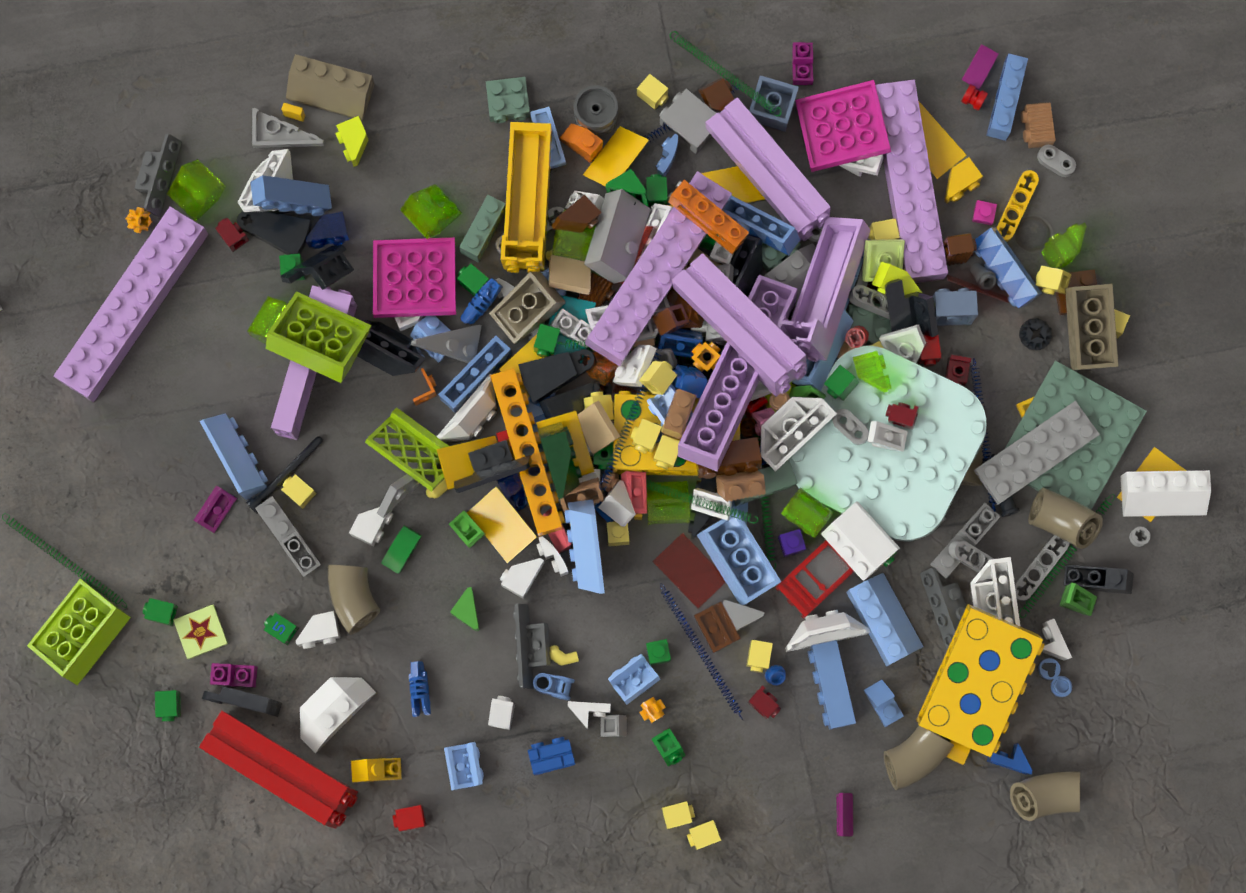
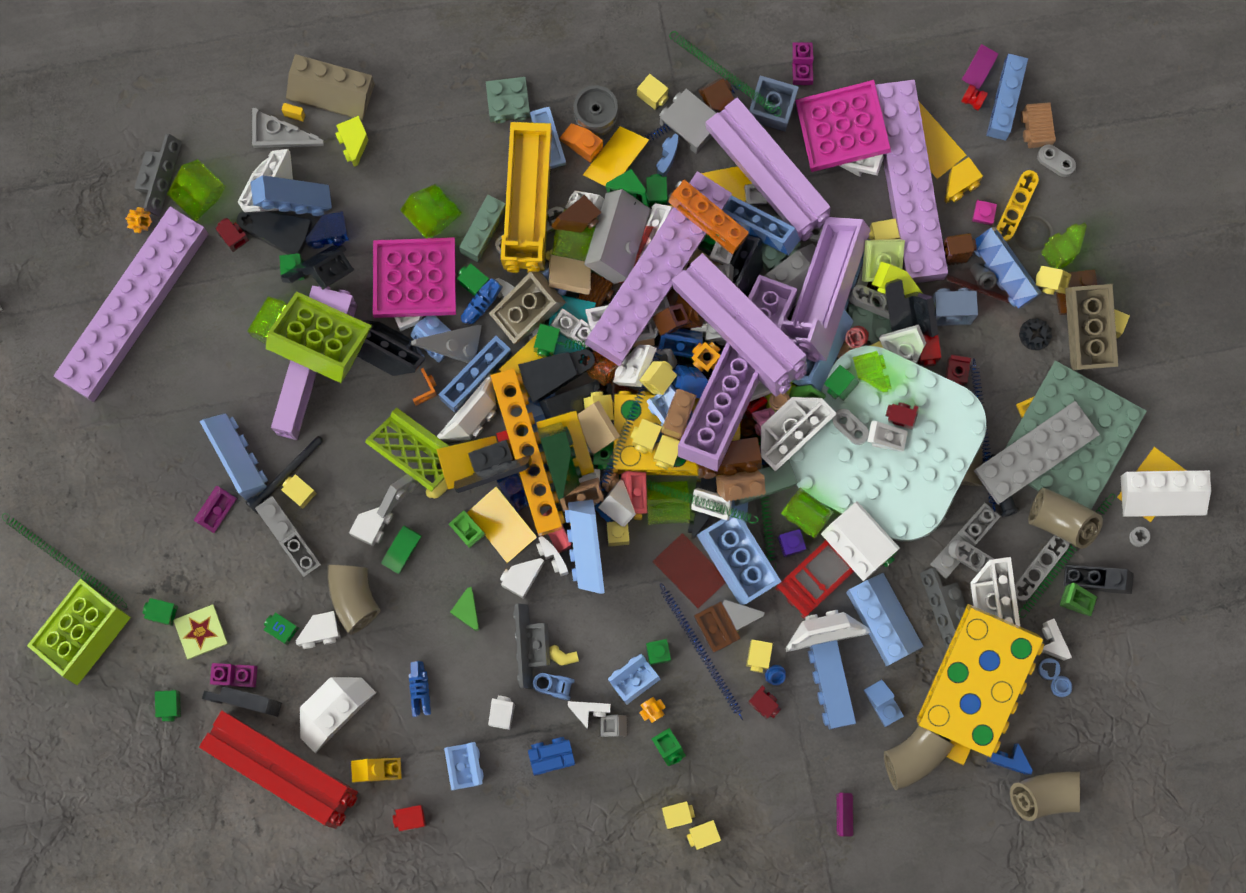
(753, 196): none -> light grey plate

